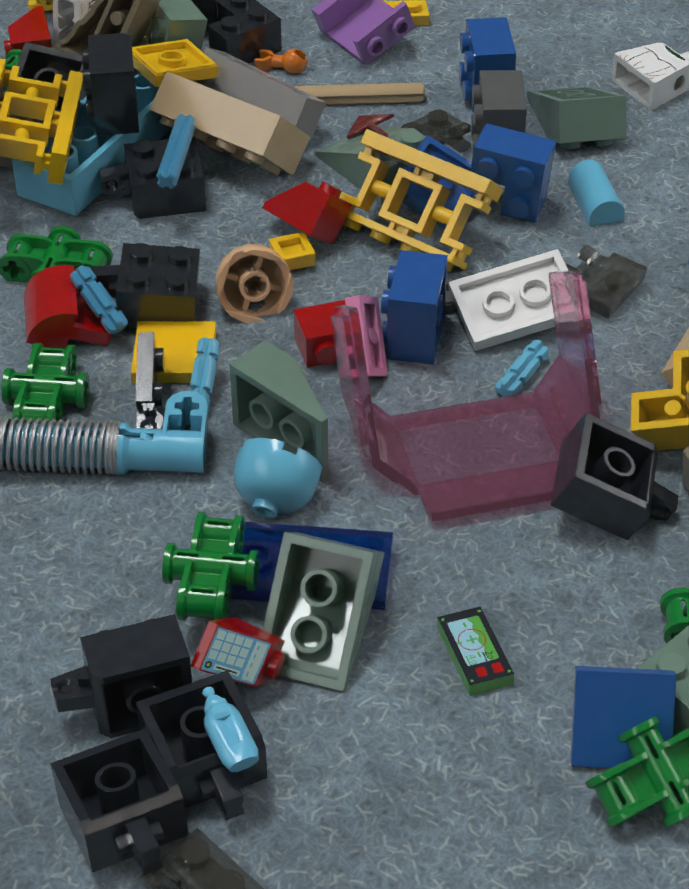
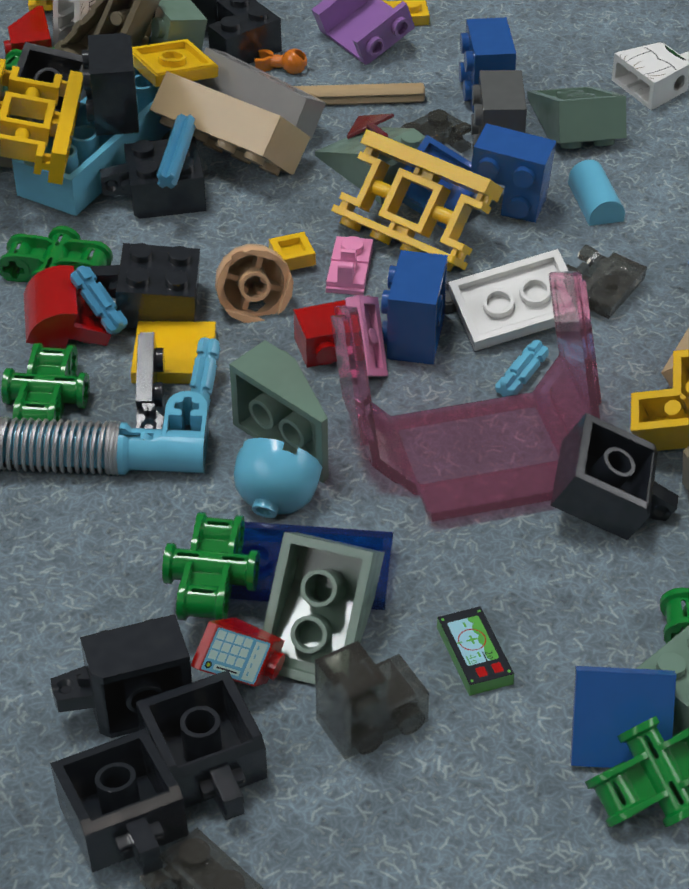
(228, 733): medium azure piece -> none
(311, 209): red slope -> none
(349, 265): none -> bright pink plate
(367, 701): none -> clear smoke brick

